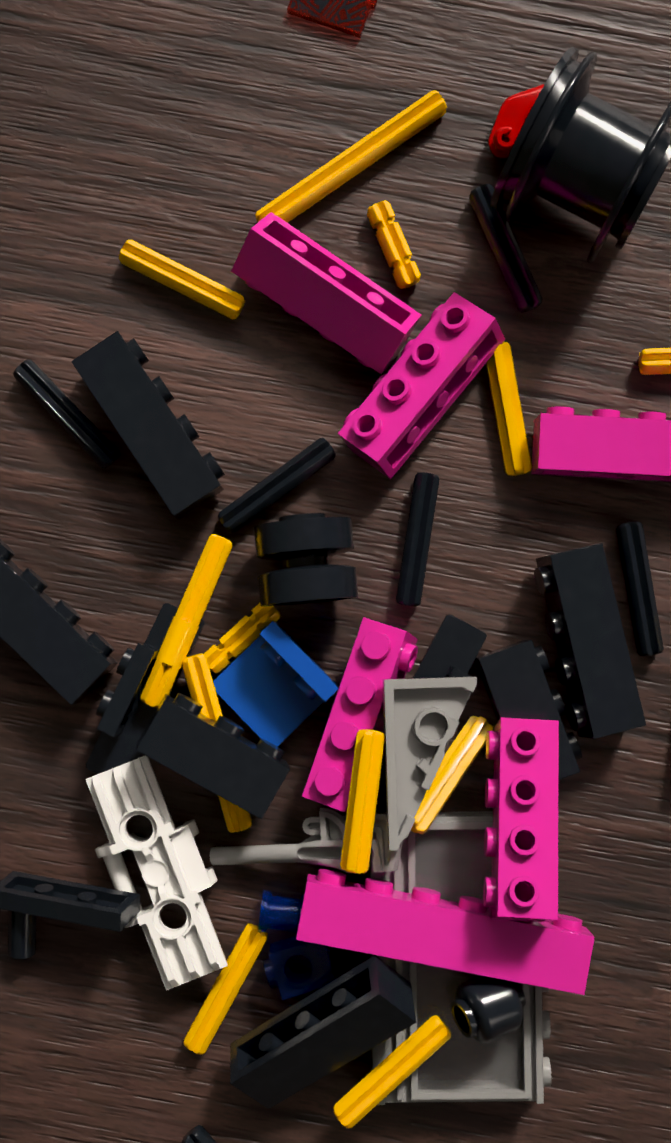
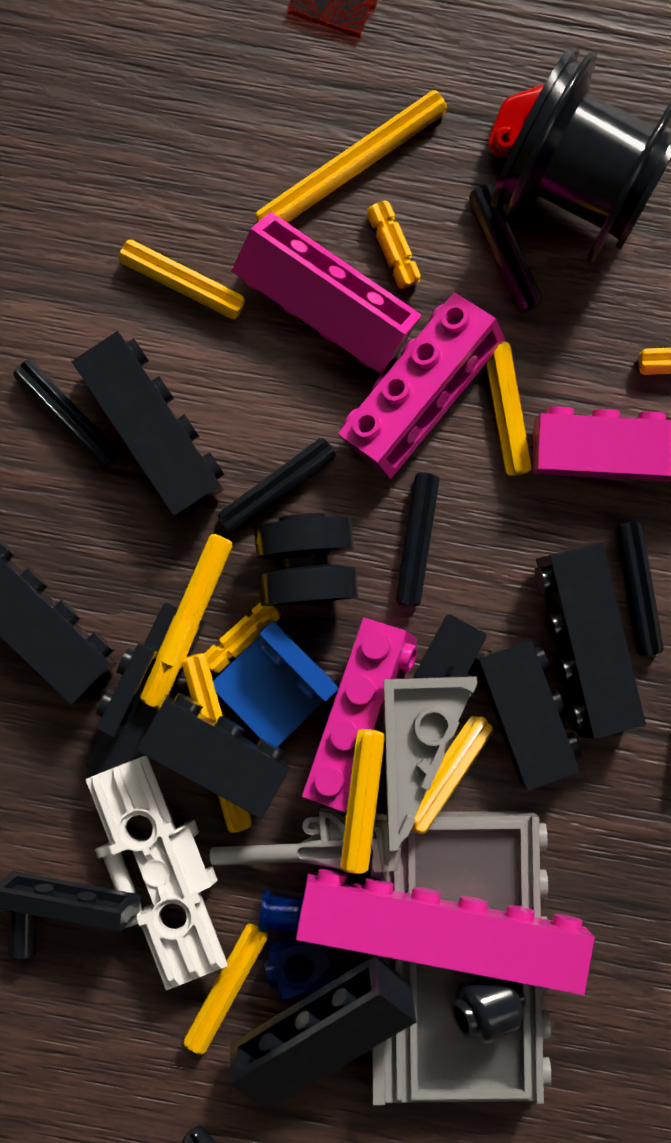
(392, 1071): yellow axle -> none
(524, 820): dark pink brick -> none

